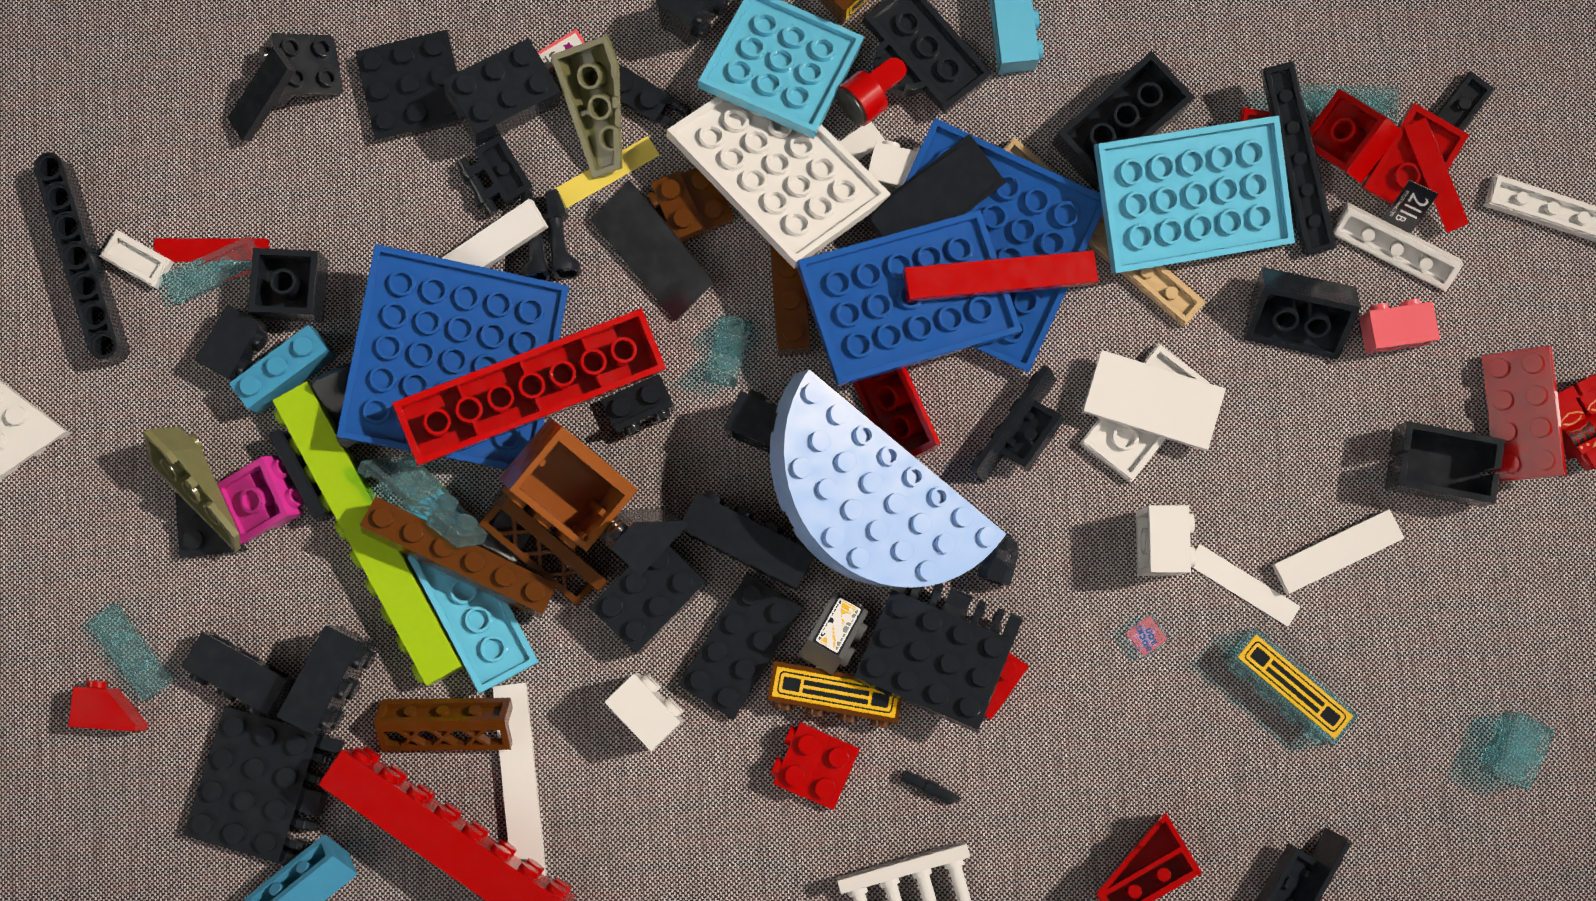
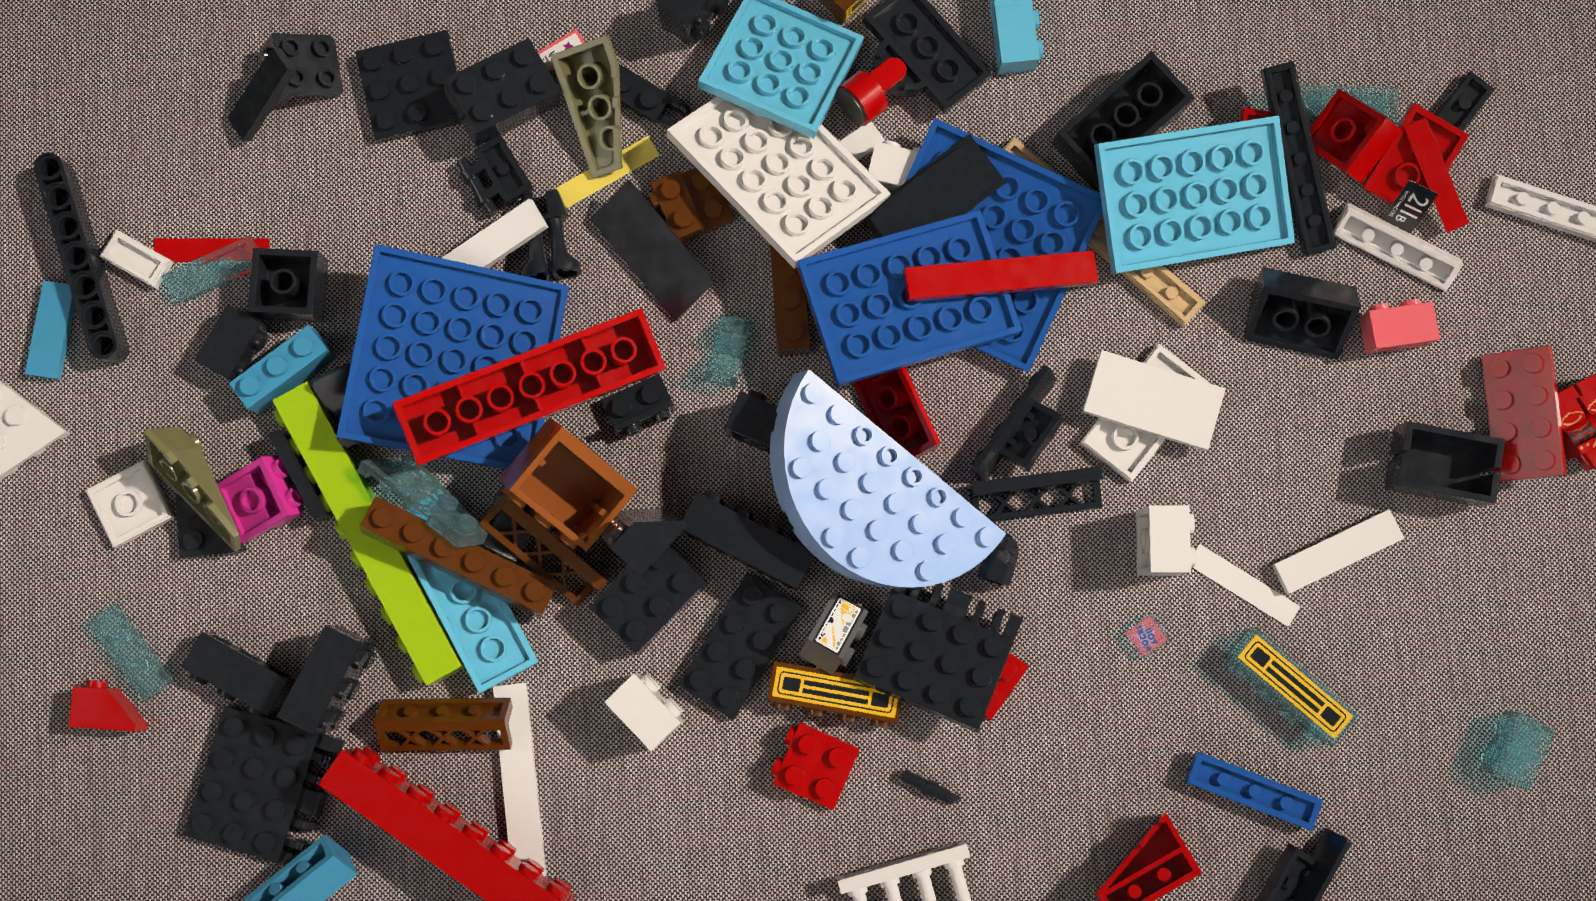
(51, 331): none -> dark azure tile
(130, 504): none -> white tile
(1039, 482): none -> black fence
(1253, 790): none -> blue plate

